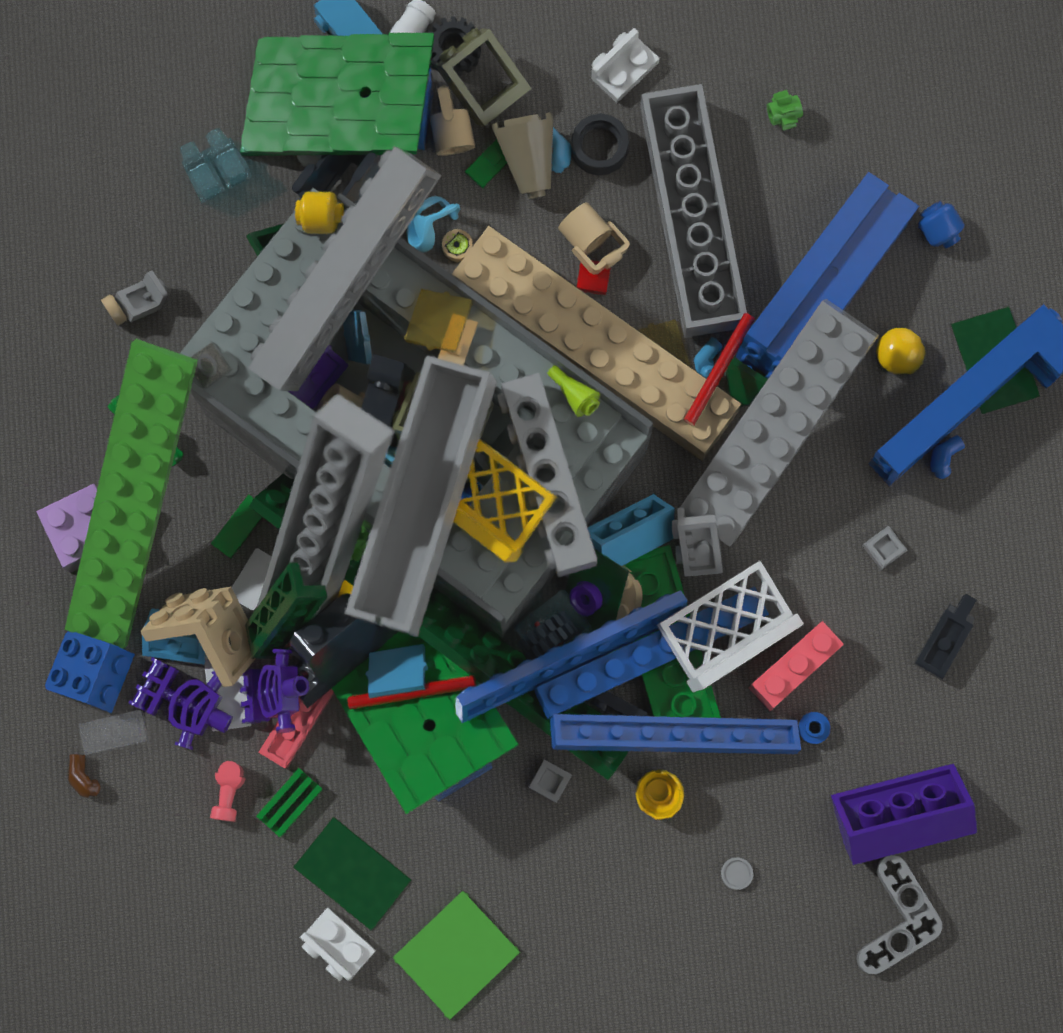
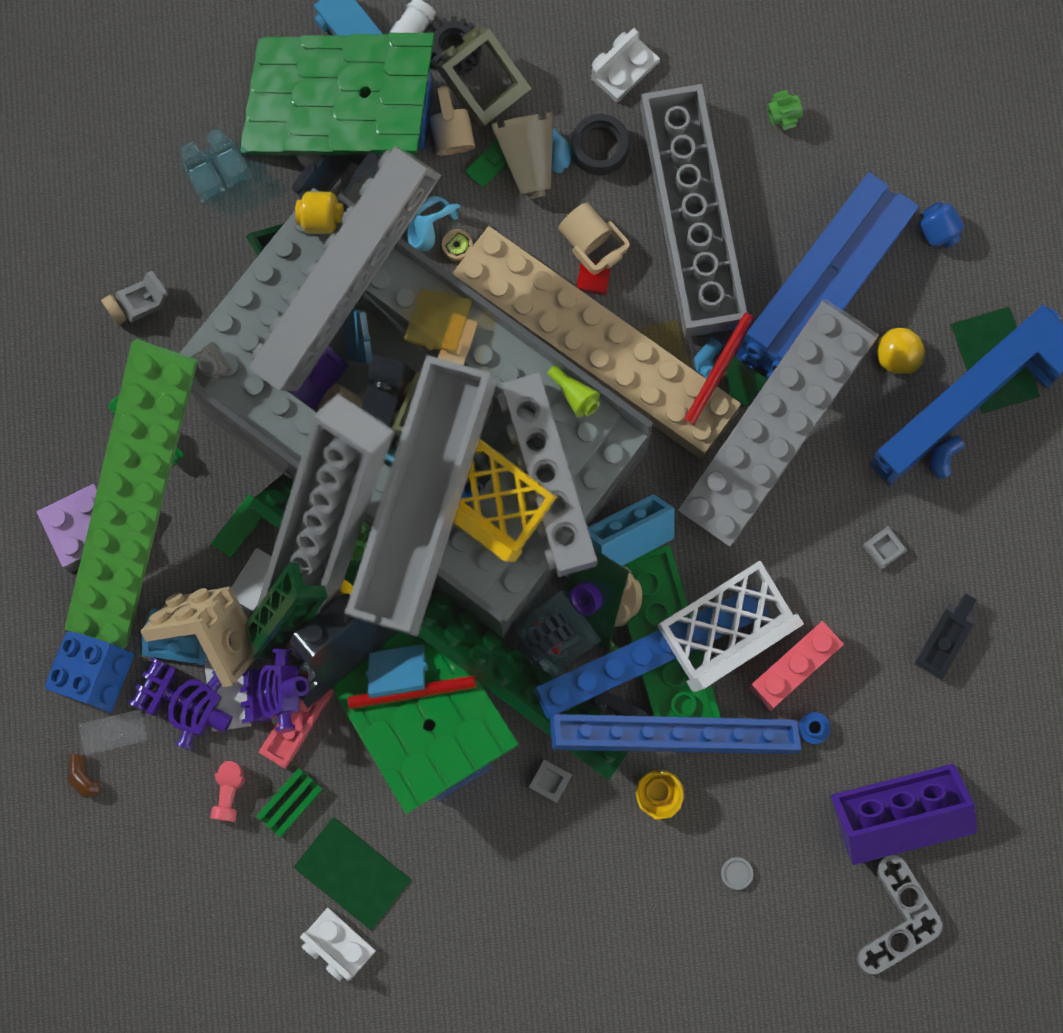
(456, 955): bright green piece -> none
(567, 658): blue plate -> none
(698, 545): light grey bracket -> none

